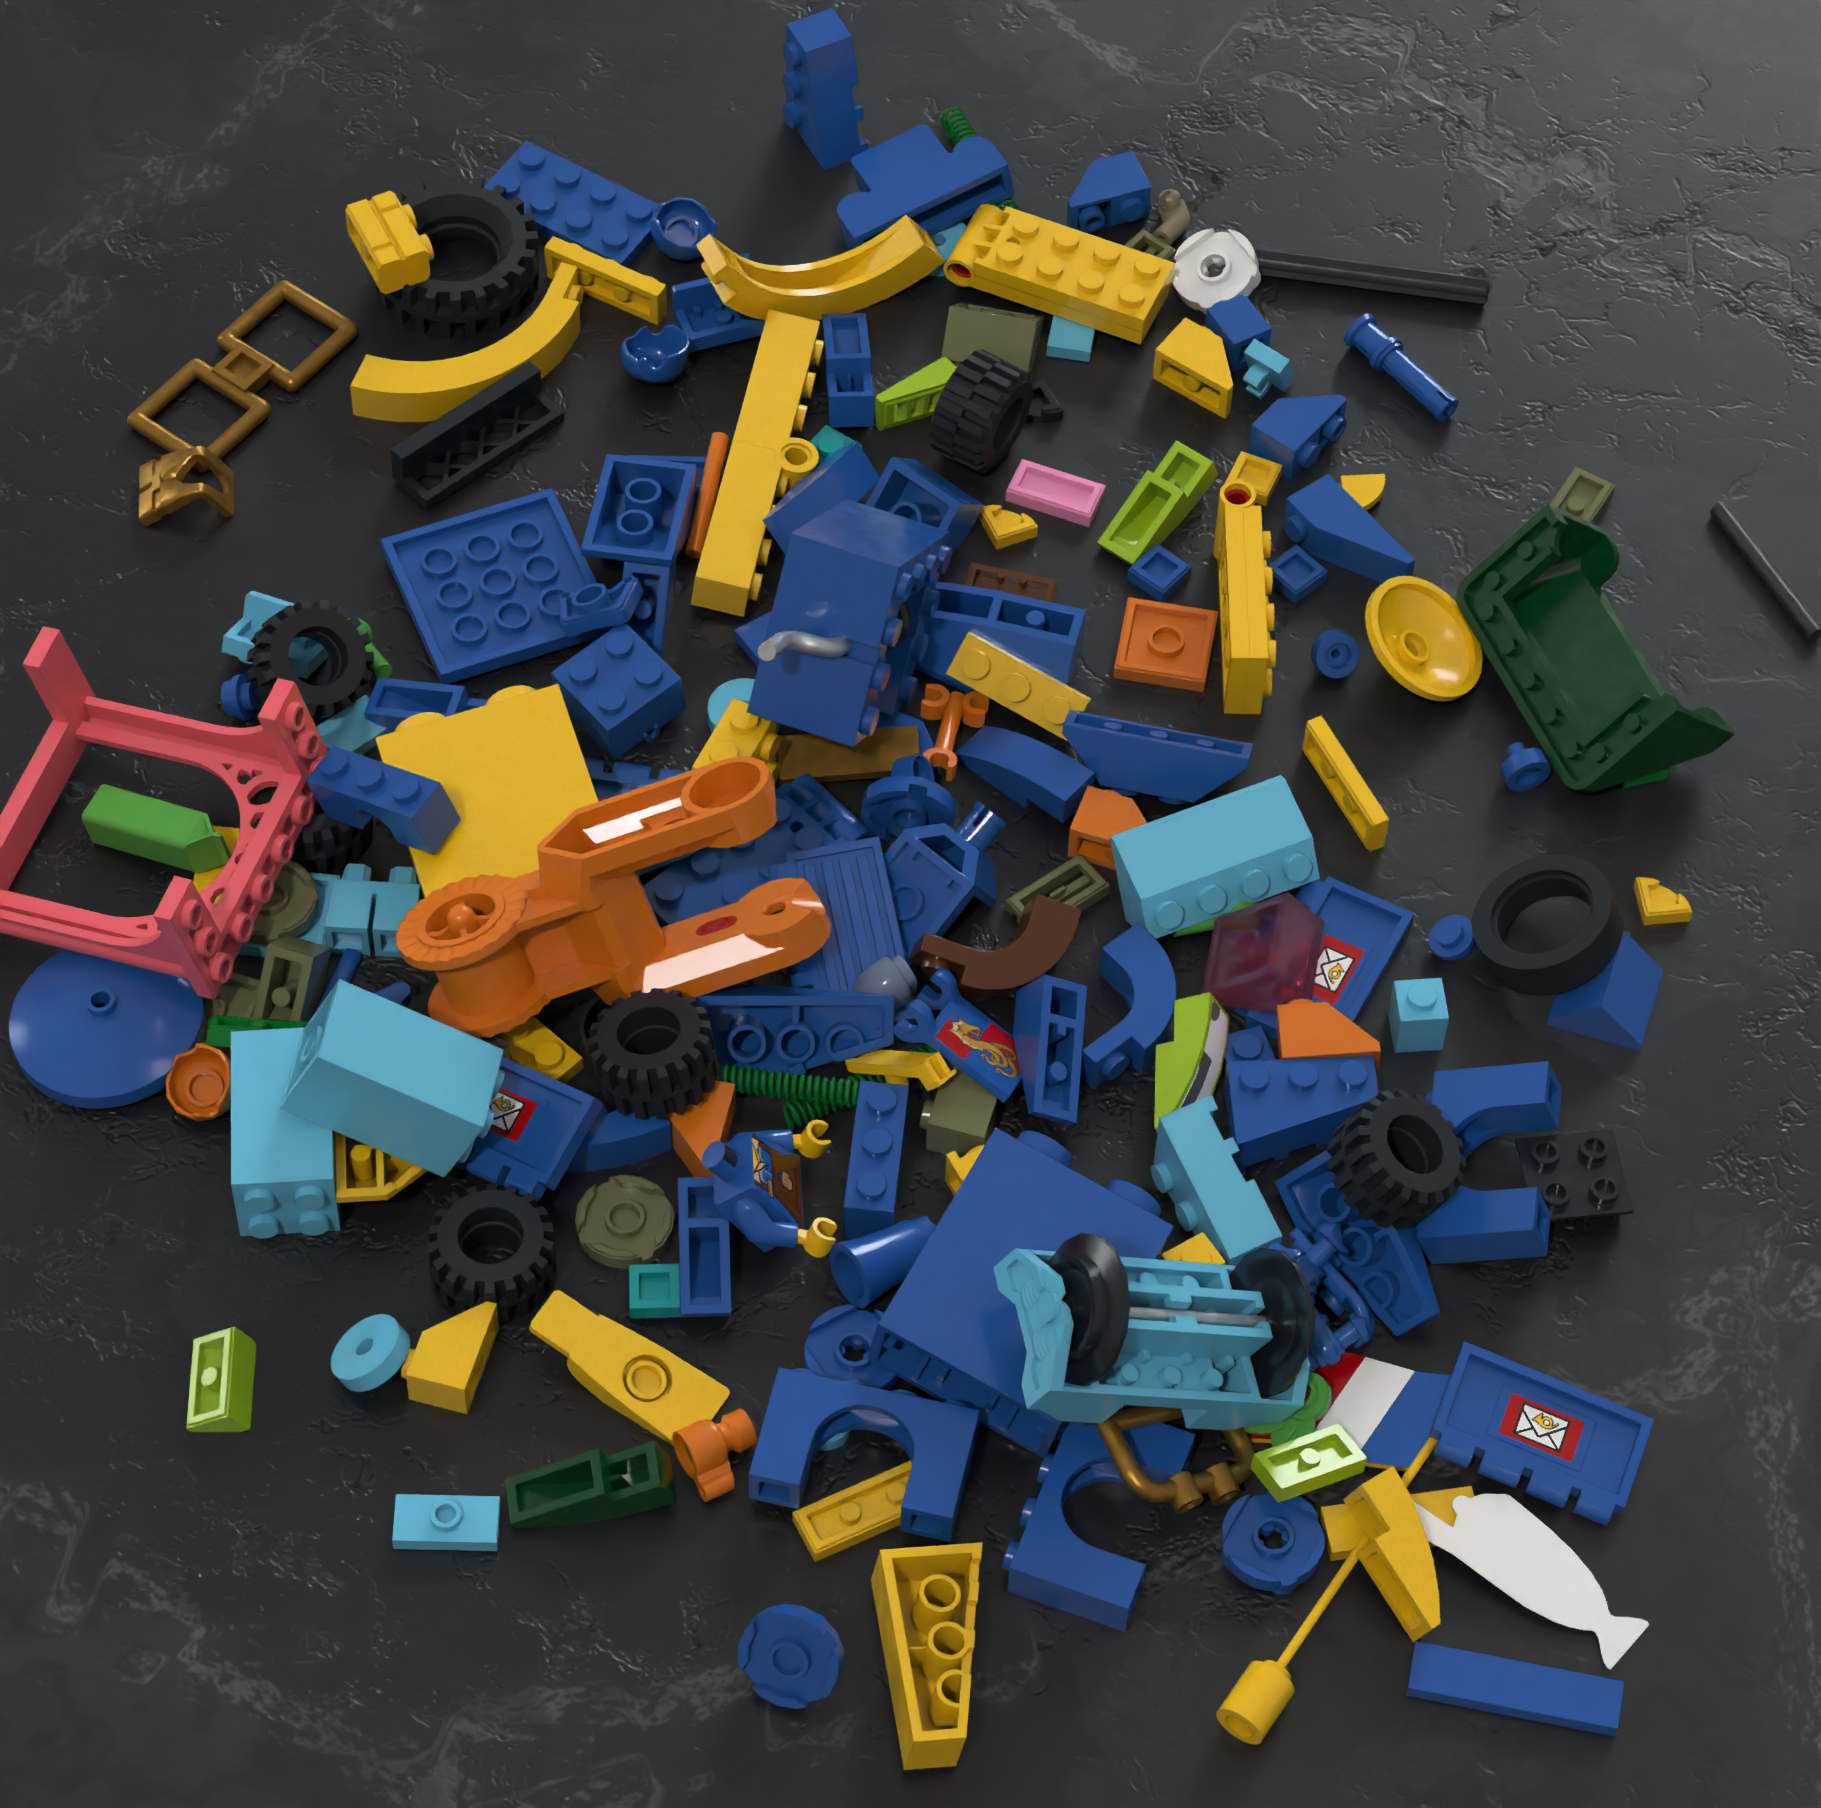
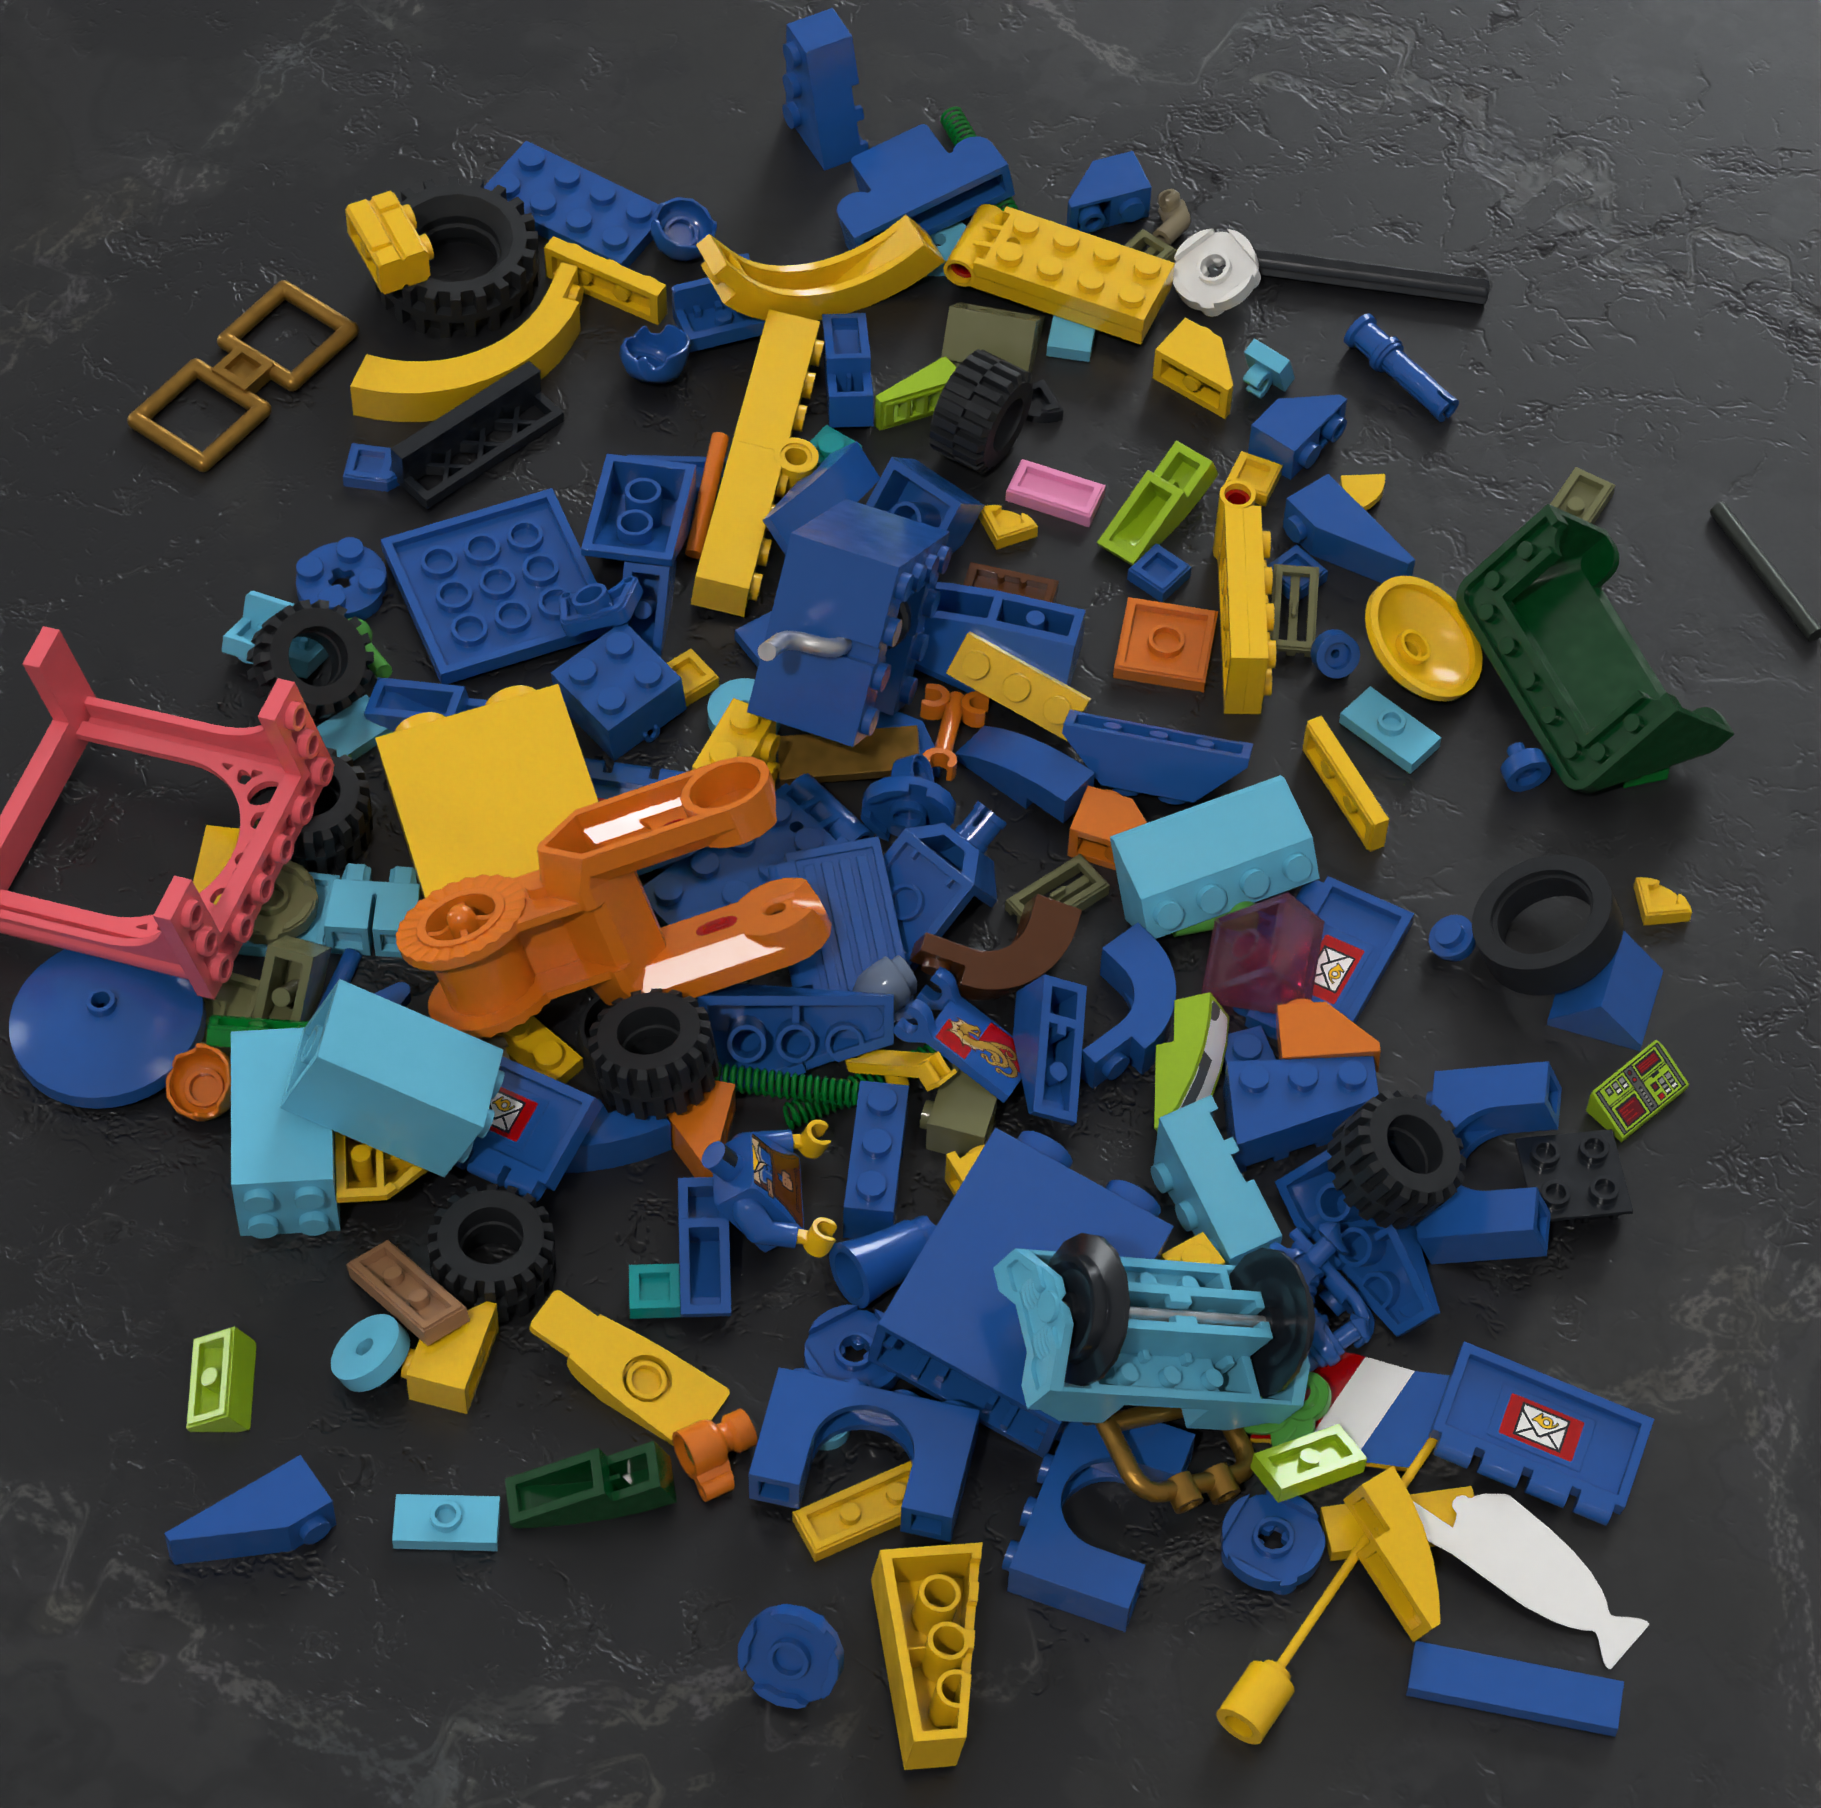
(154, 830): bright green piece -> none
(163, 486): pearl gold piece -> none
(239, 698): blue plate -> none
(260, 1519): none -> blue slope
(349, 561): none -> blue plate
(369, 468): none -> blue tile
(408, 1292): none -> medium nougat tile
(410, 805): blue arch -> none
(624, 1221): olive tile -> none
(696, 676): none -> yellow tile
(1237, 325): blue brick -> none
(1291, 645): none -> olive tile
(1390, 730): none -> medium azure plate
(1418, 1015): medium azure brick -> none
(1637, 1091): none -> slope

